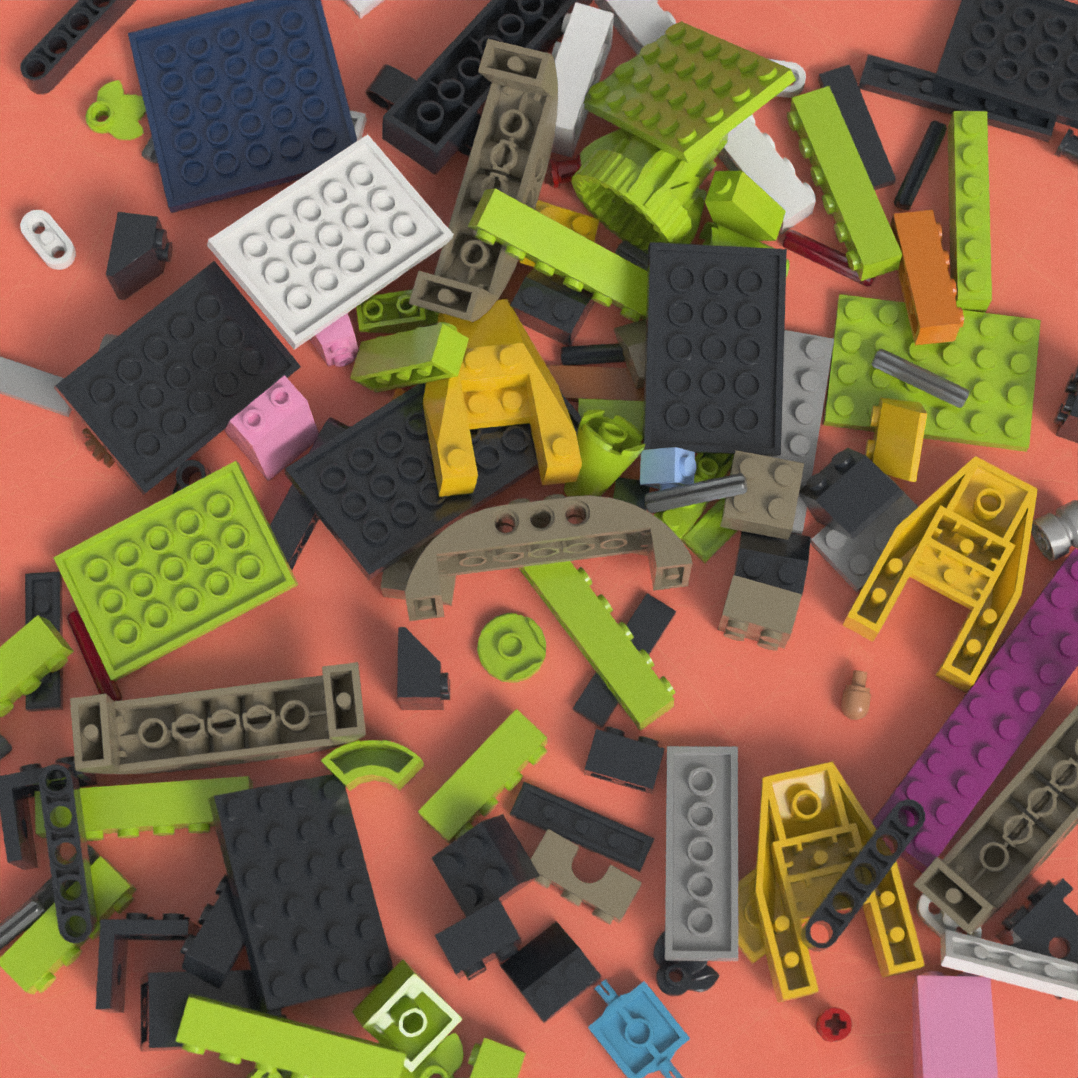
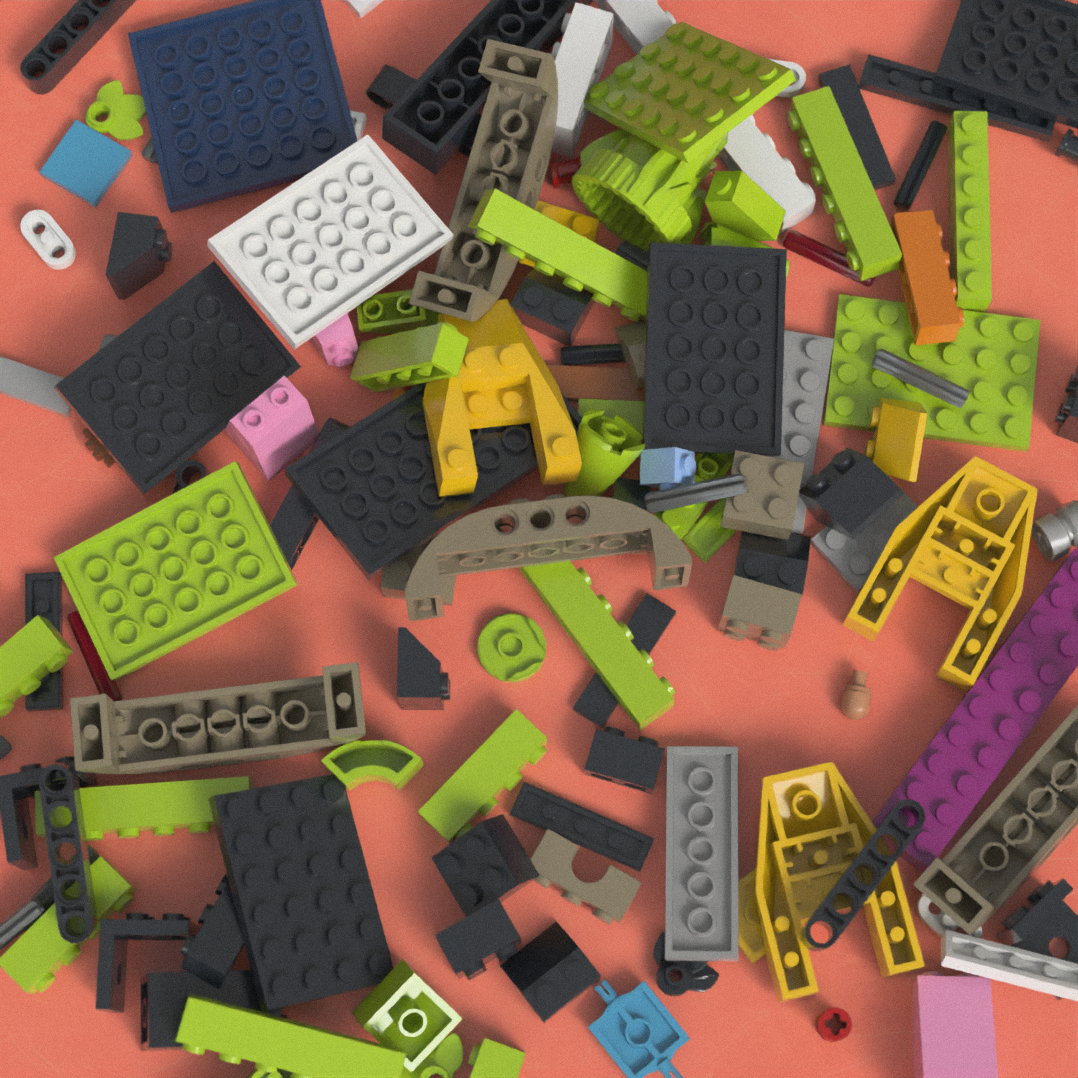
(85, 163): none -> dark azure tile

